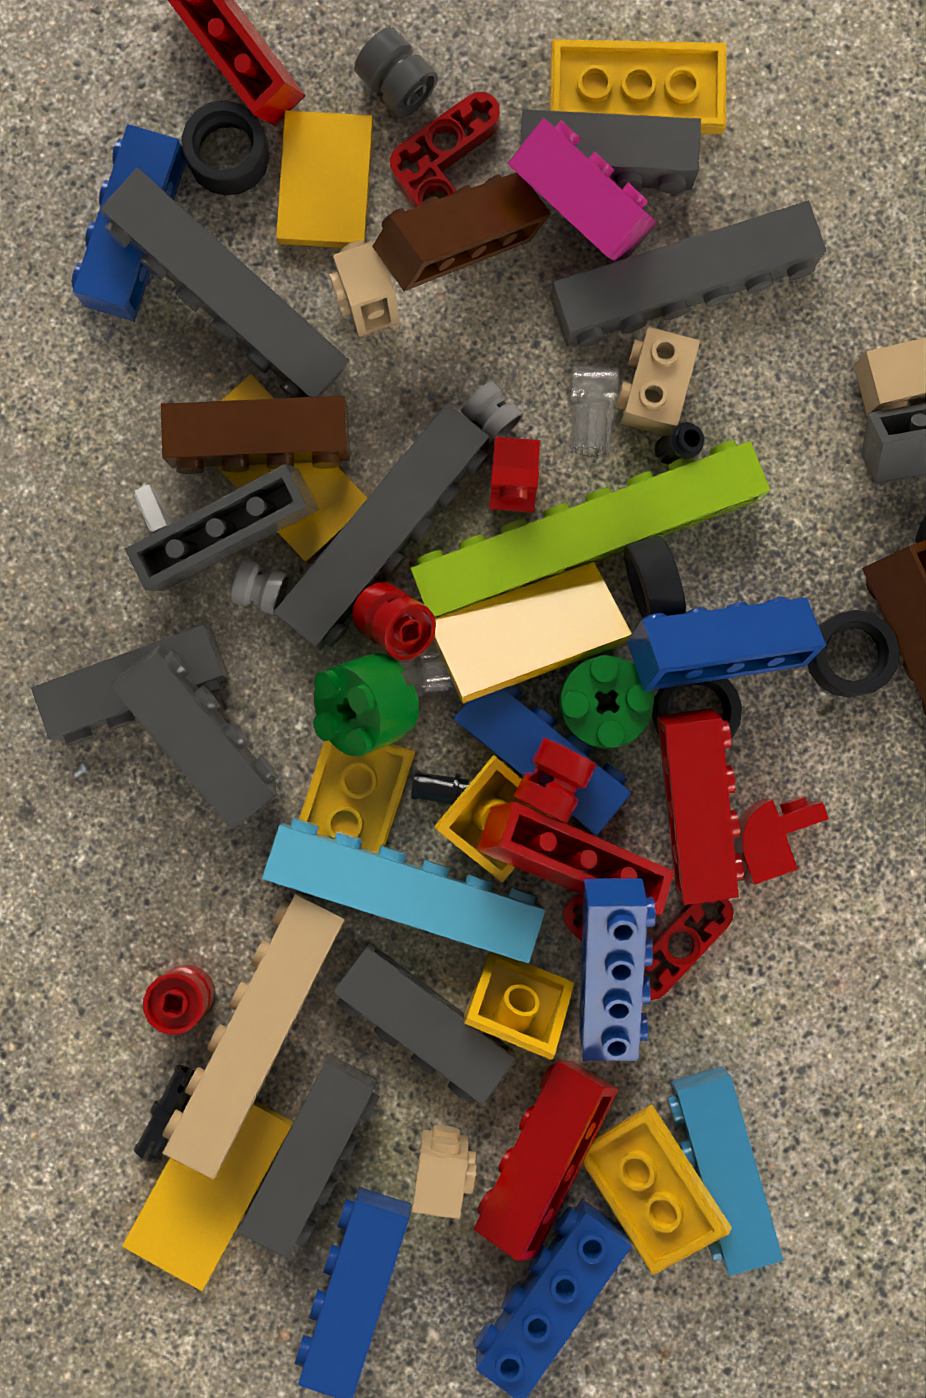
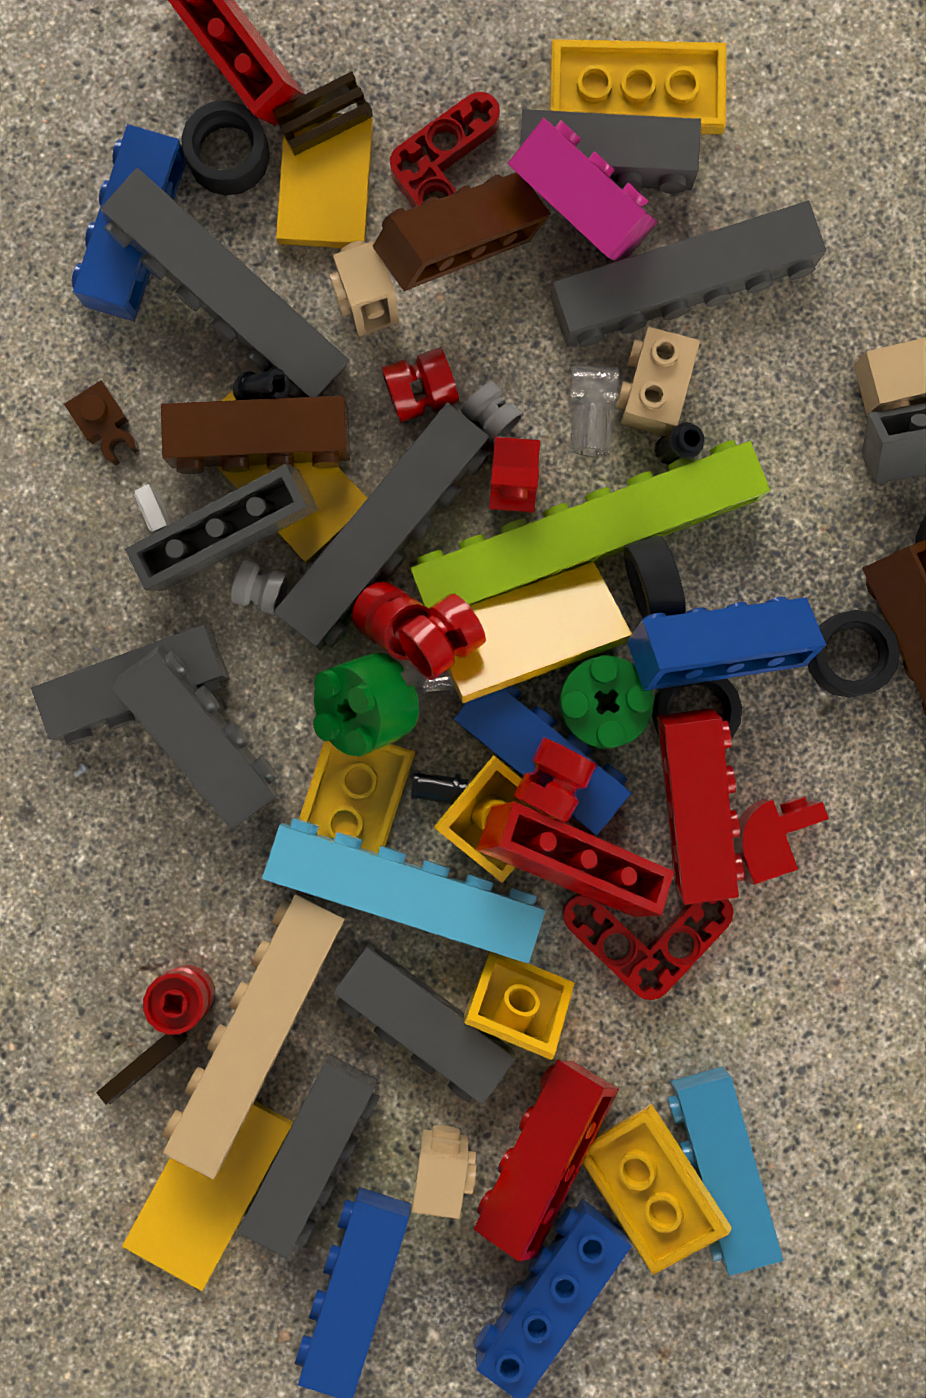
(100, 418): none -> reddish brown plate
(140, 1067): none -> dark brown tile
(162, 1110): black pin -> none
(261, 386): none -> black pin
(320, 106): none -> dark brown tile
(390, 67): dark grey wheel -> none
(435, 379): none -> red wheel
(446, 633): none -> red wheel
(613, 968): blue brick -> none

